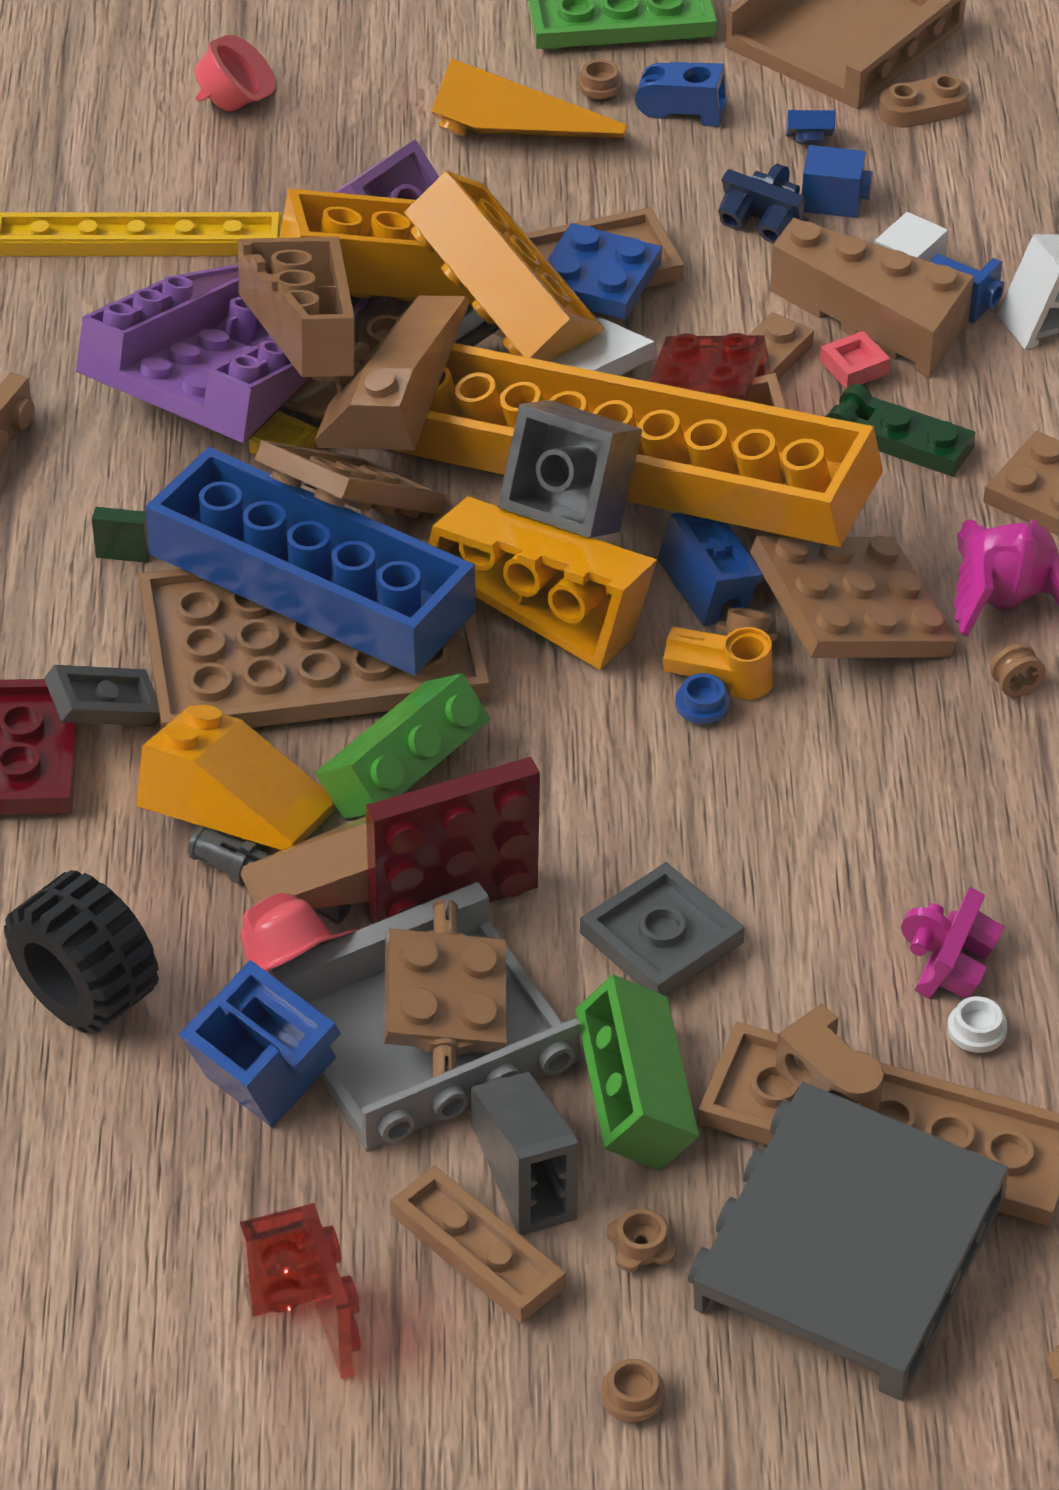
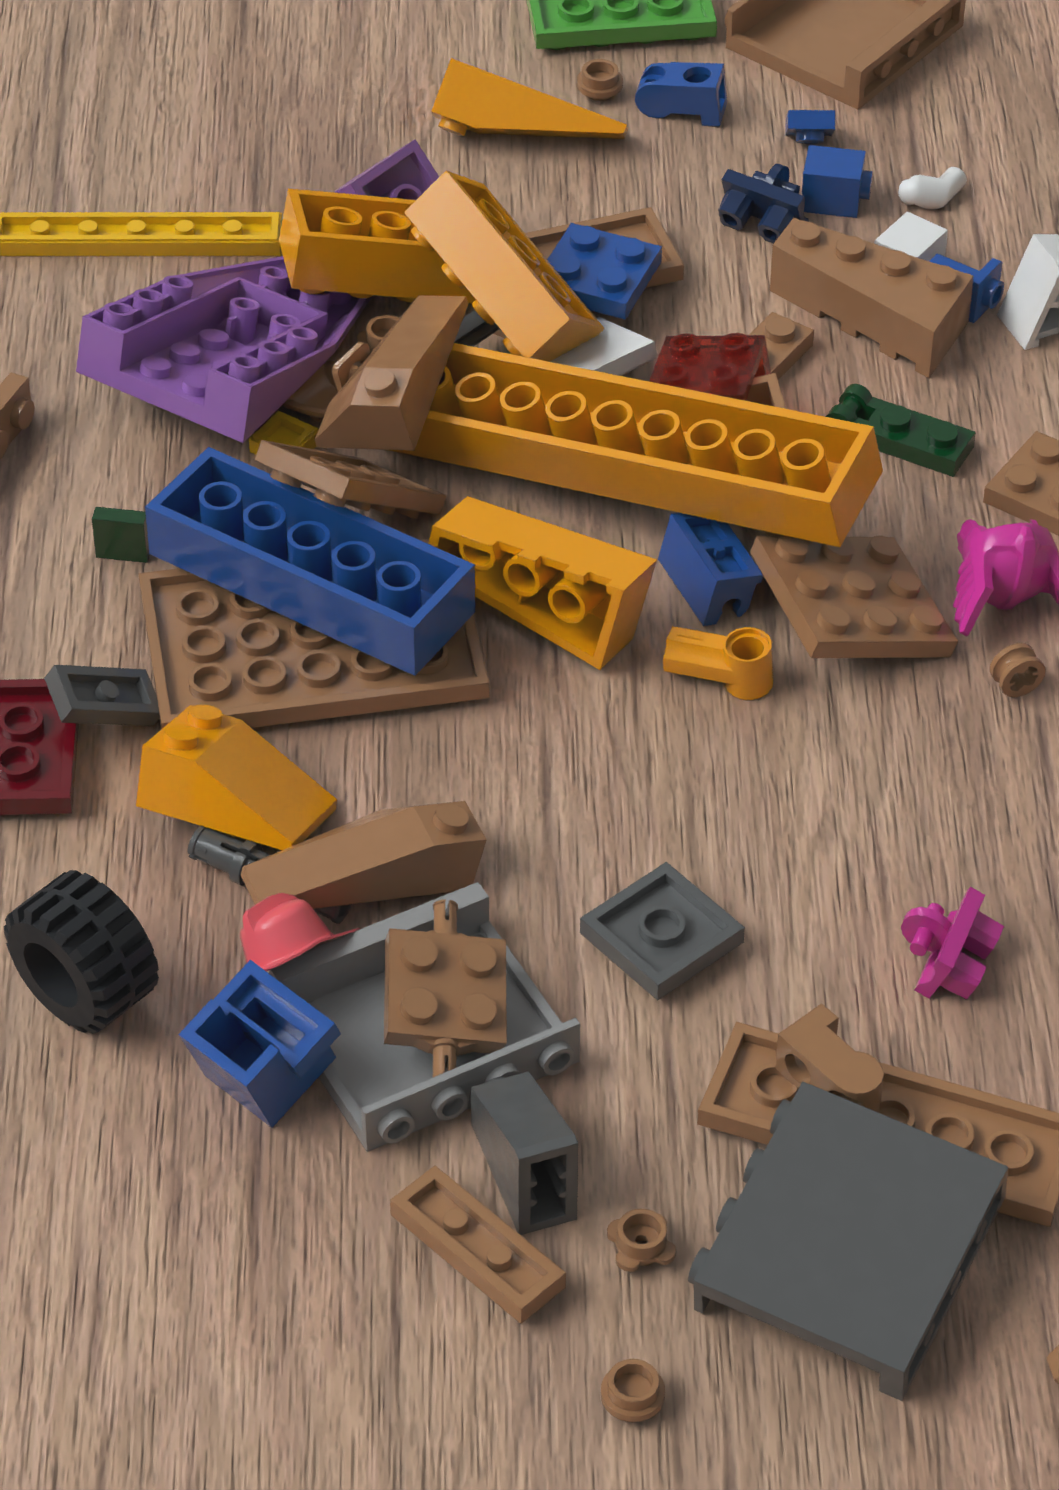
(233, 74): coral piece -> none
(293, 1263): clear red bracket -> none
(301, 301): medium nougat wedge -> none
(403, 744): bright green brick -> none
(453, 837): dark red plate -> none
(569, 468): flat silver brick -> none
(636, 1073): bright green brick -> none
(702, 699): blue plate -> none
(744, 617): medium nougat plate -> none
(855, 359): coral plate -> none
(923, 101): medium nougat plate -> none
(932, 191): none -> white arm
(977, 1025): white plate -> none

